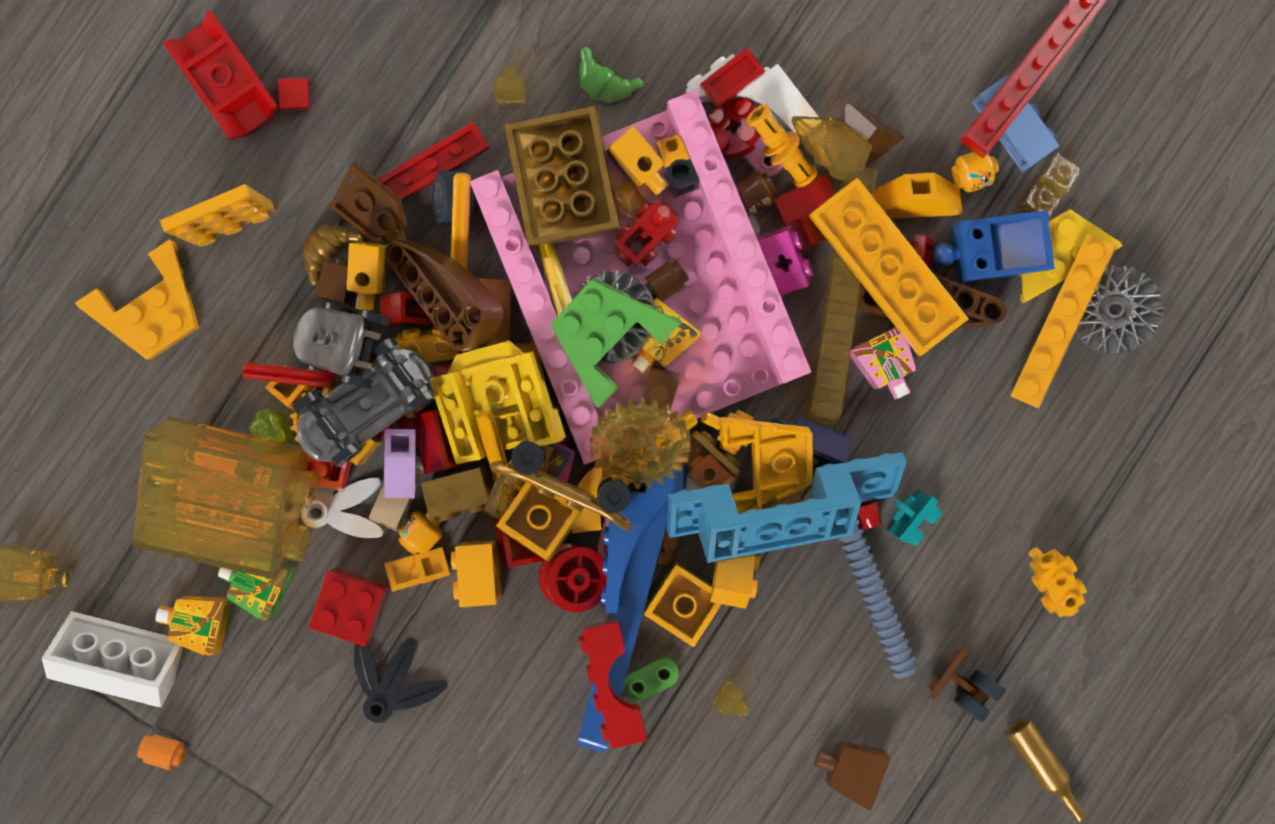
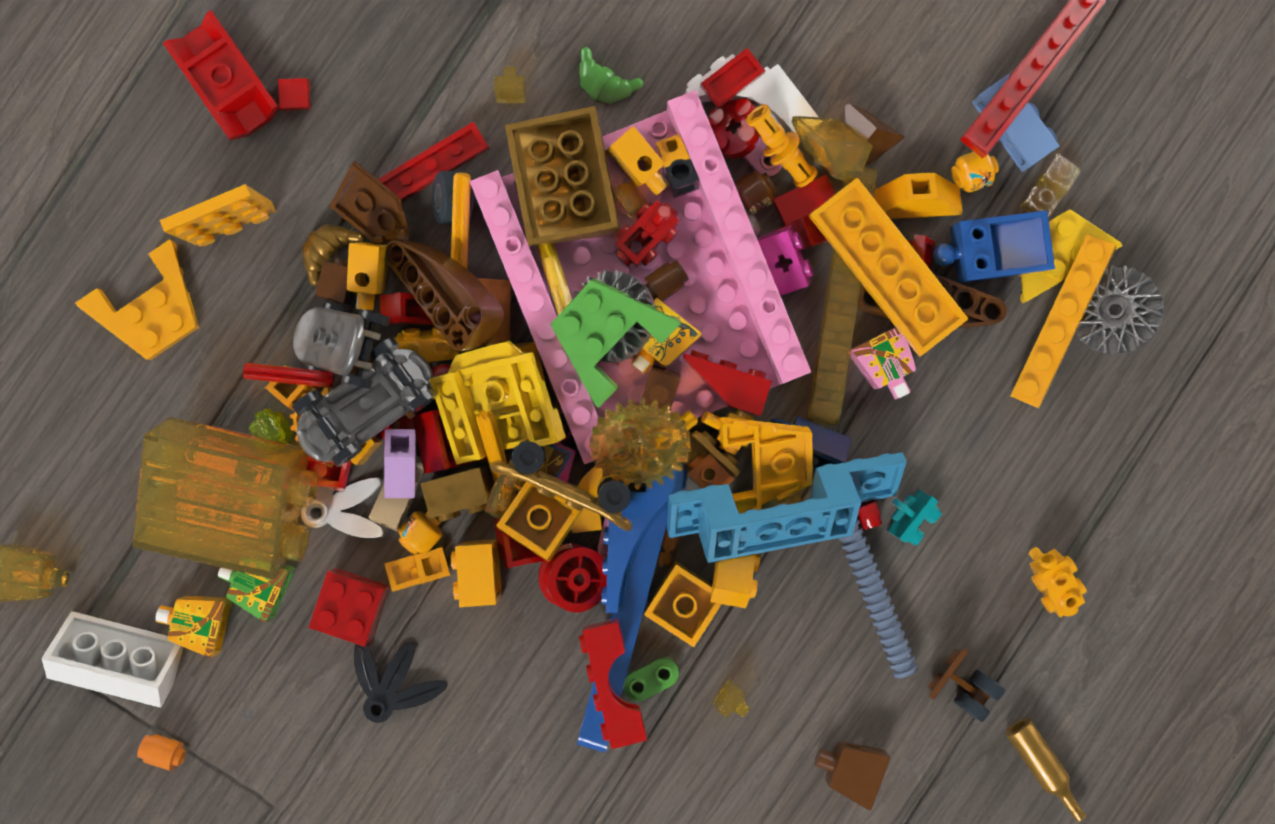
(736, 388): none -> red slope

